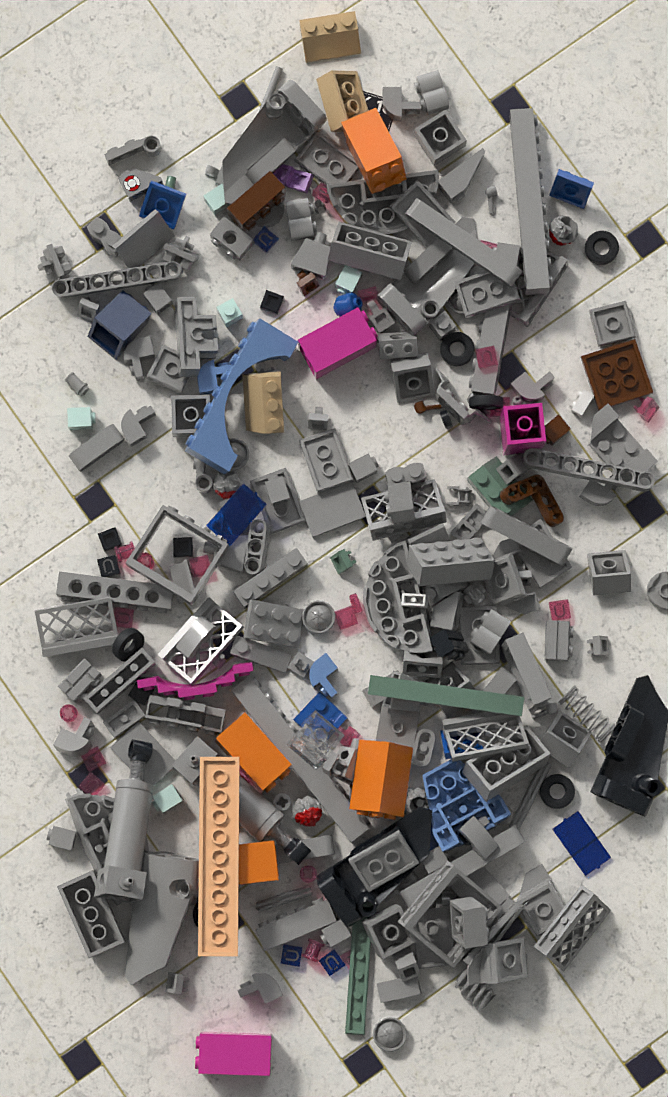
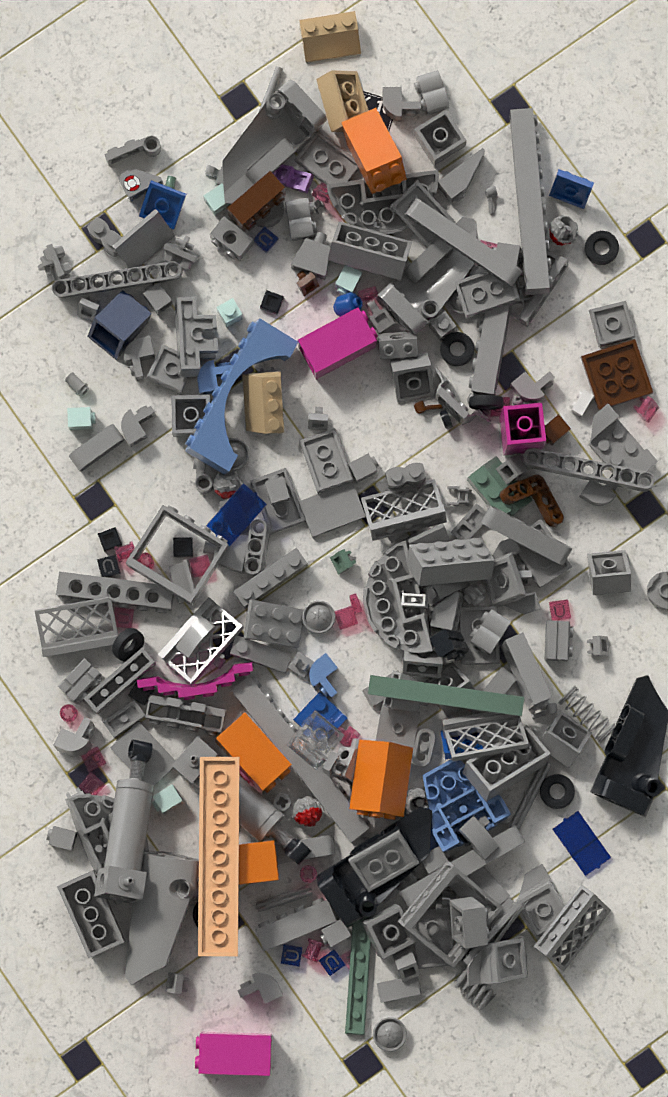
(400, 502): light grey brick -> none
(486, 357): clear pink tile -> none

